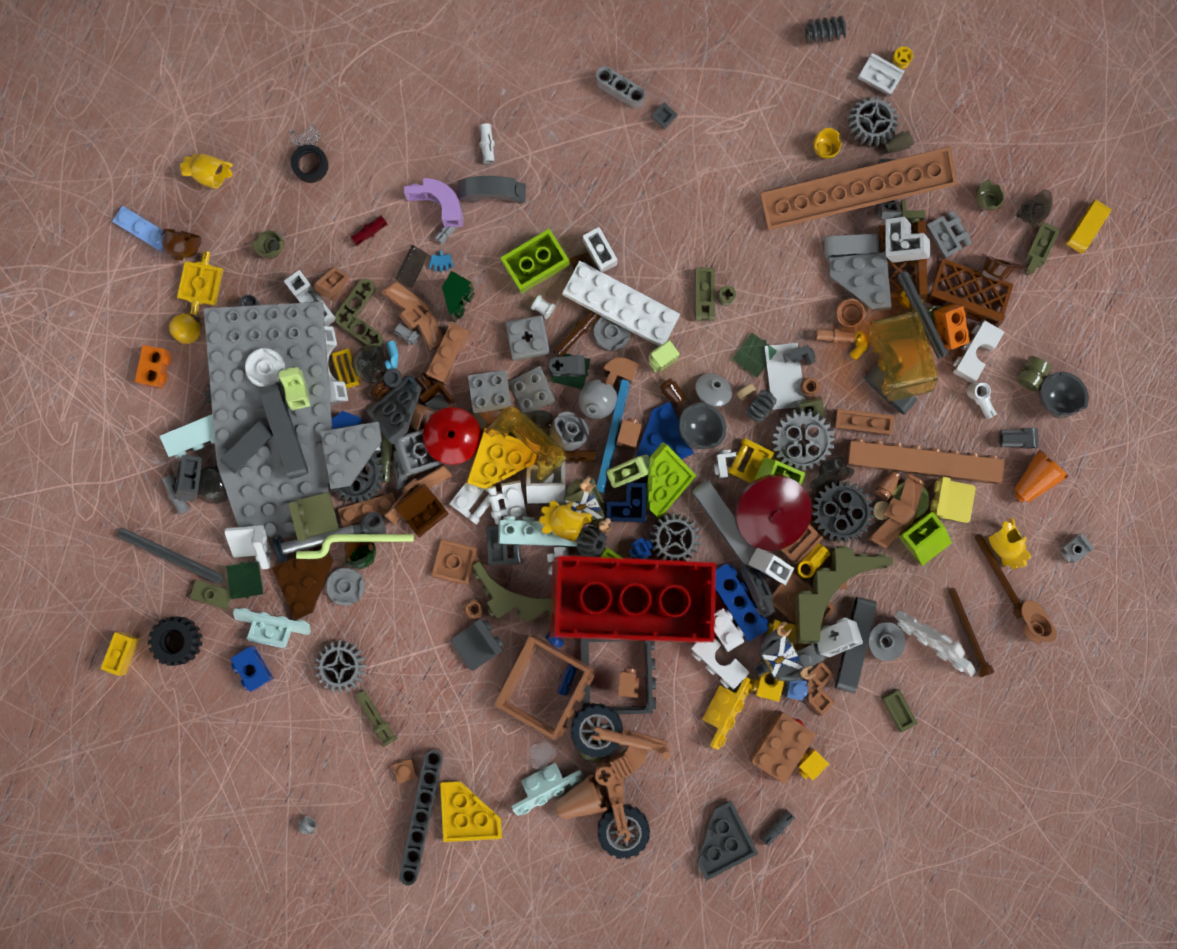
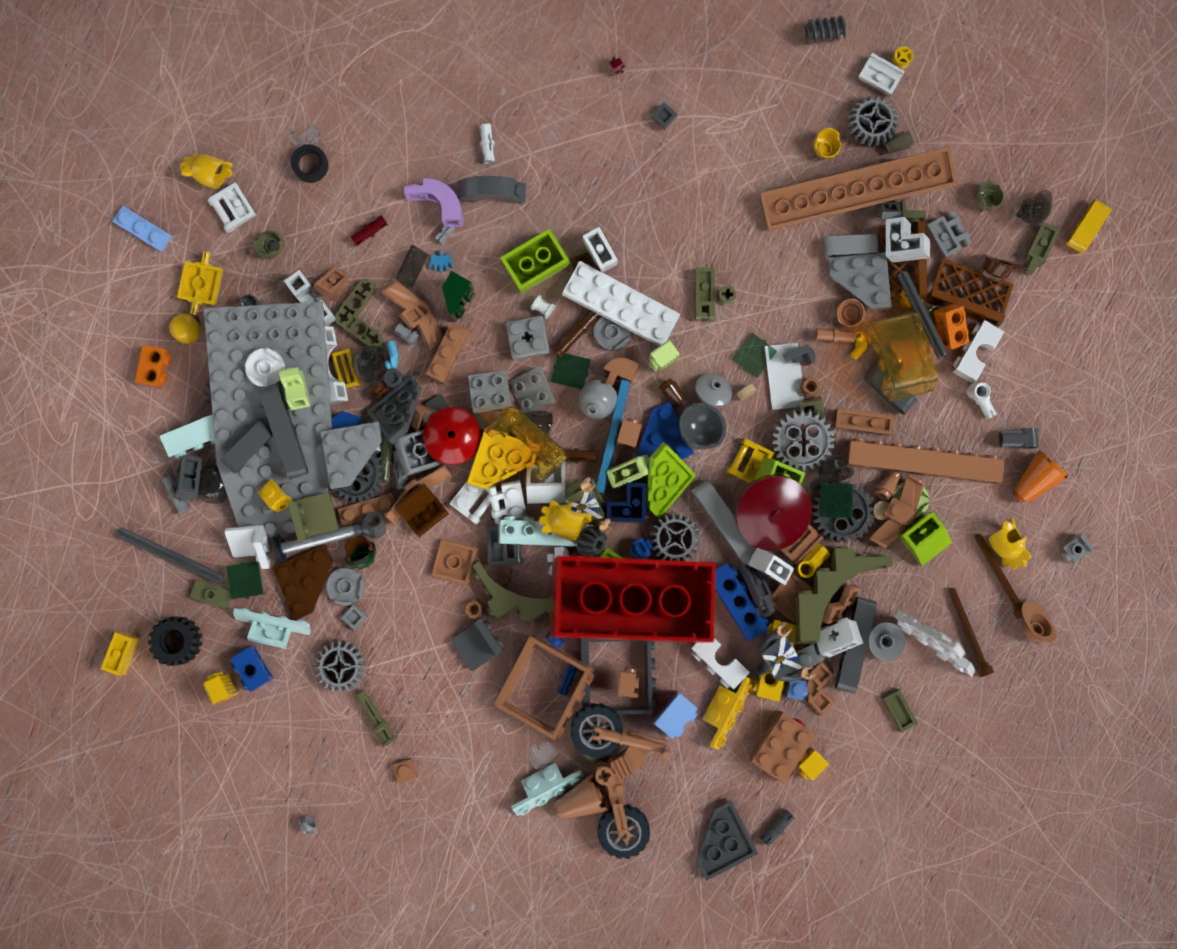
(180, 244): reddish brown cylinder -> none
(219, 687): none -> yellow brick
(237, 204): none -> white plate
(274, 496): none -> yellow bracket
(353, 538): yellowish green piece -> none
(354, 617): none -> light grey tile
(417, 825): dark grey beam -> none
(429, 389): reddish brown bracket -> none
(466, 815): yellow plate -> none
(569, 431): light grey cylinder -> none
(571, 366): dark grey piece -> none
(617, 65): none -> dark red plate
(622, 95): light grey beam -> none
(675, 715): none -> light blue brick
(720, 467): white bracket -> none
(726, 631): white brick -> none
(761, 406): dark grey gear -> none
(836, 500): none -> clear green piece
(846, 601): none -> nougat tile
(953, 500): light yellow bracket -> none
(1034, 372): olive wheel -> none
(1063, 395): dark grey cylinder -> none

